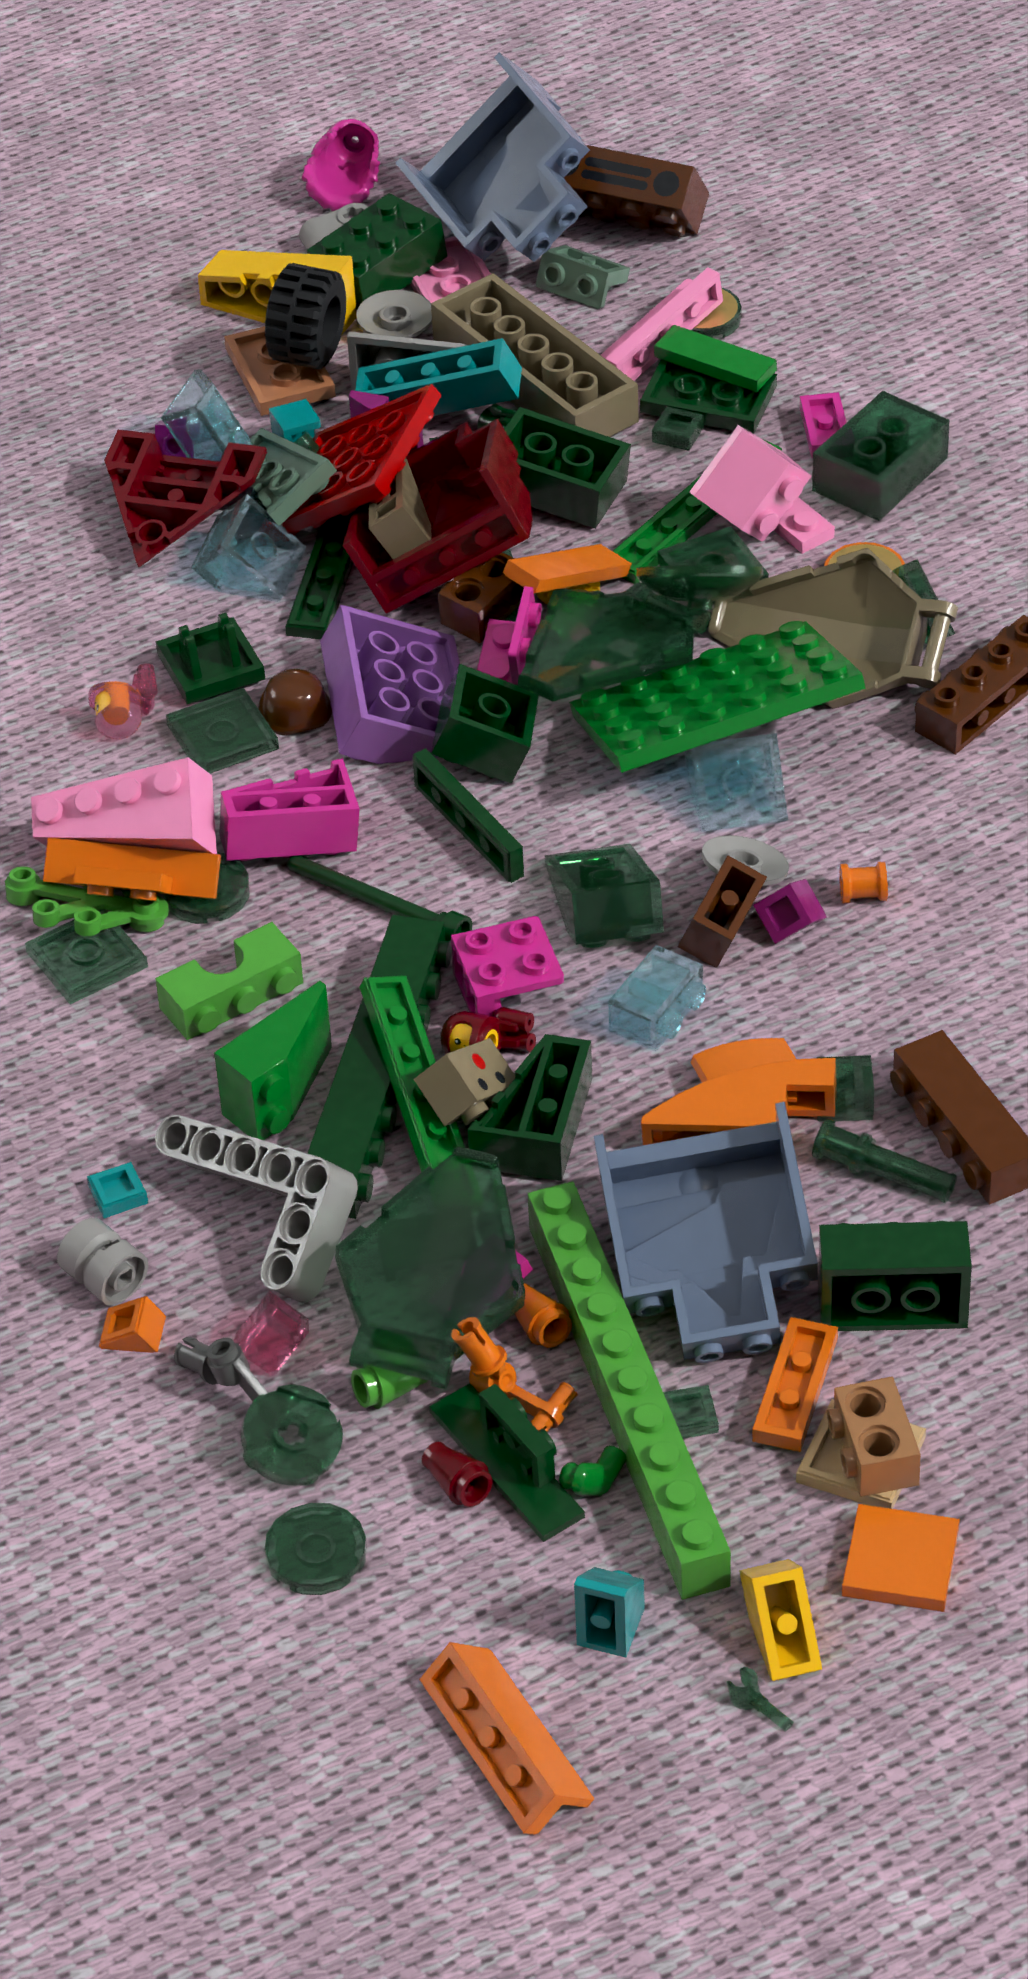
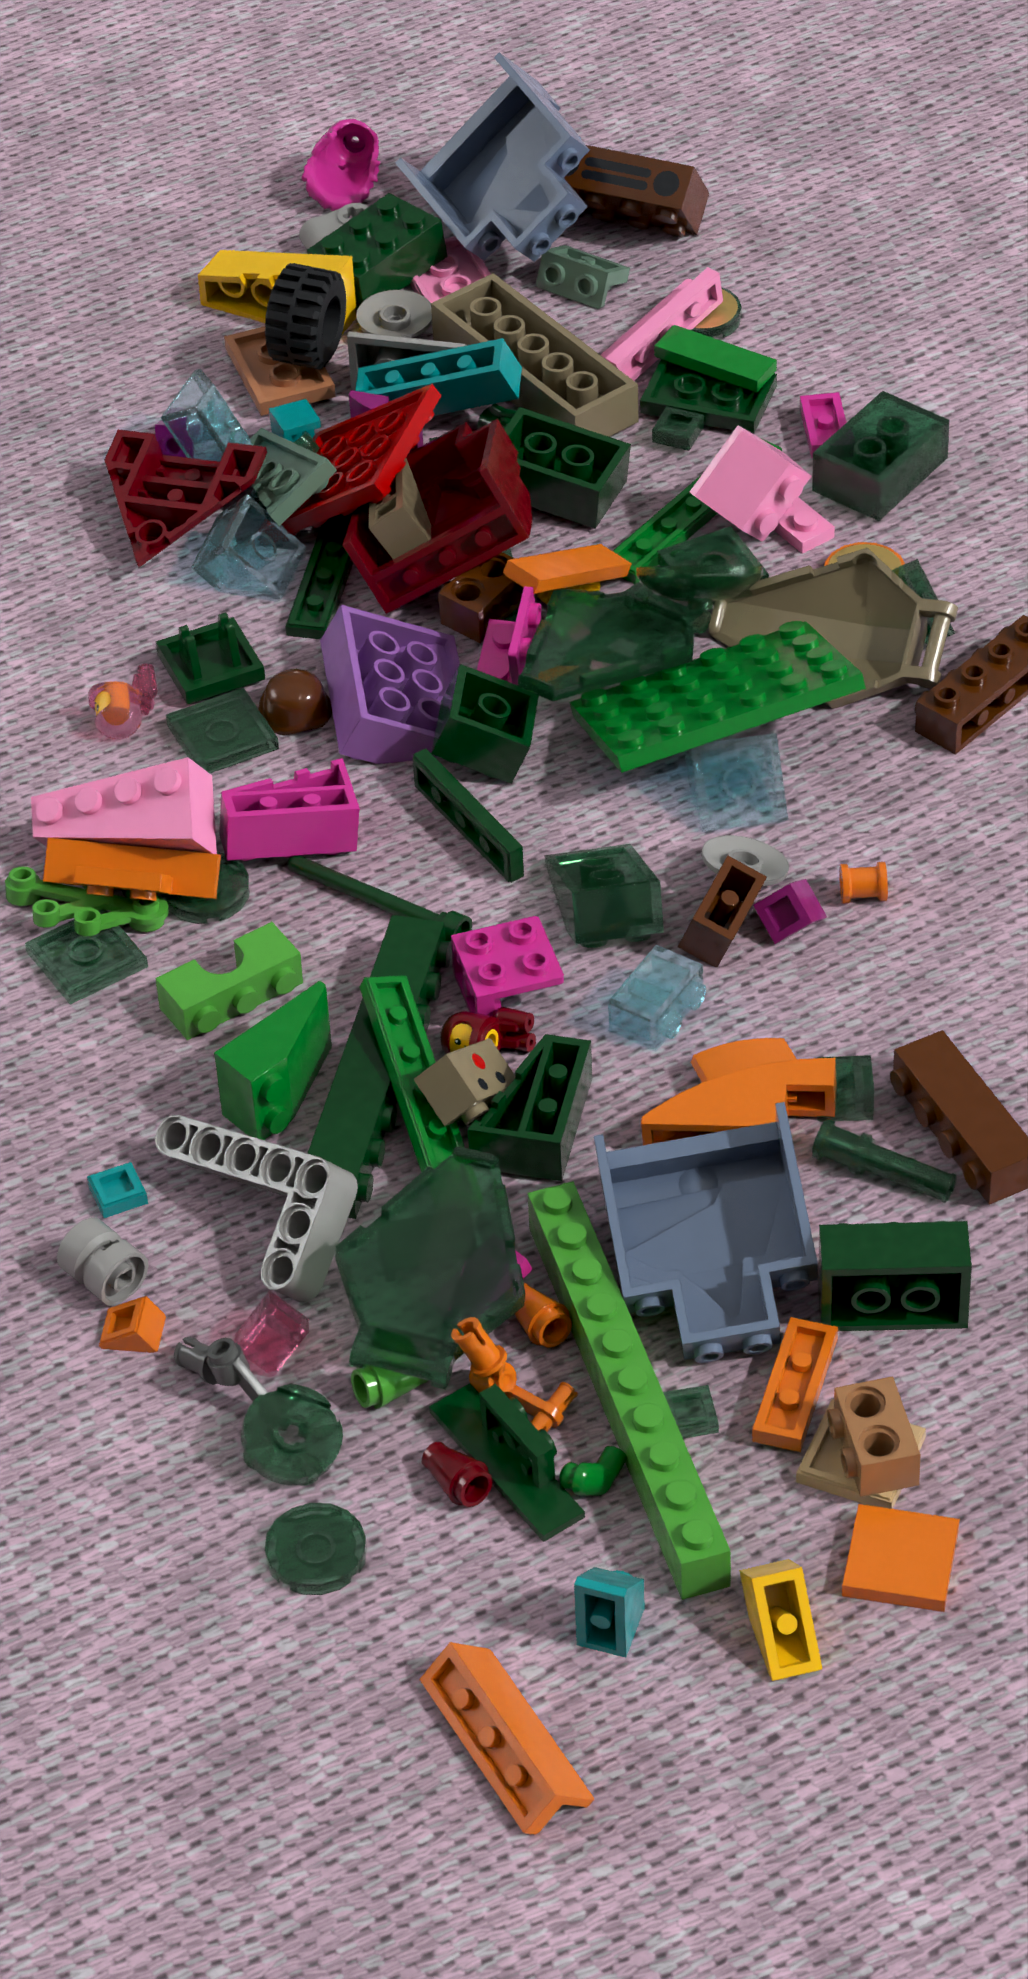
(751, 1697): clear green hand -> none

